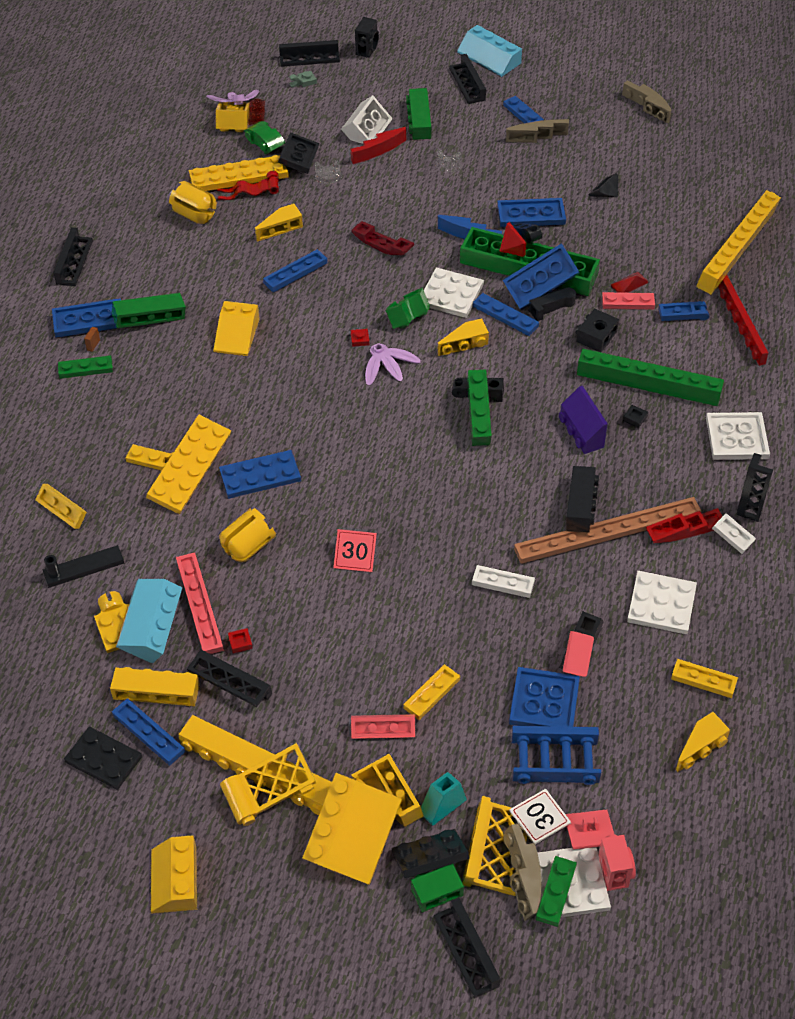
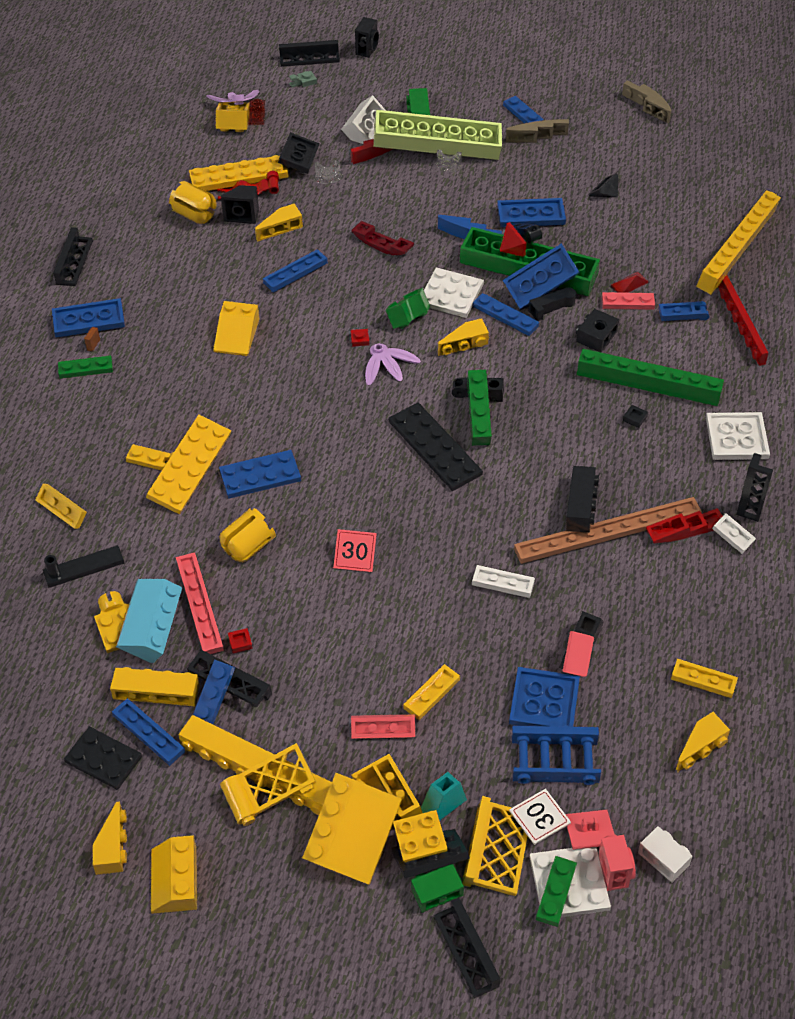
(108, 846): none -> yellow slope
(148, 310): green brick -> none
(214, 691): none -> blue plate
(240, 205): none -> black slope
(264, 137): green brick -> none
(420, 836): none -> yellow bracket
(435, 446): none -> black plate
(436, 133): none -> yellowish green brick
(473, 80): black fence -> none
(490, 50): medium azure slope -> none
(527, 879): dark tan slope -> none
(583, 421): dark purple slope -> none
(662, 602): white plate -> none
(665, 853): none -> white brick

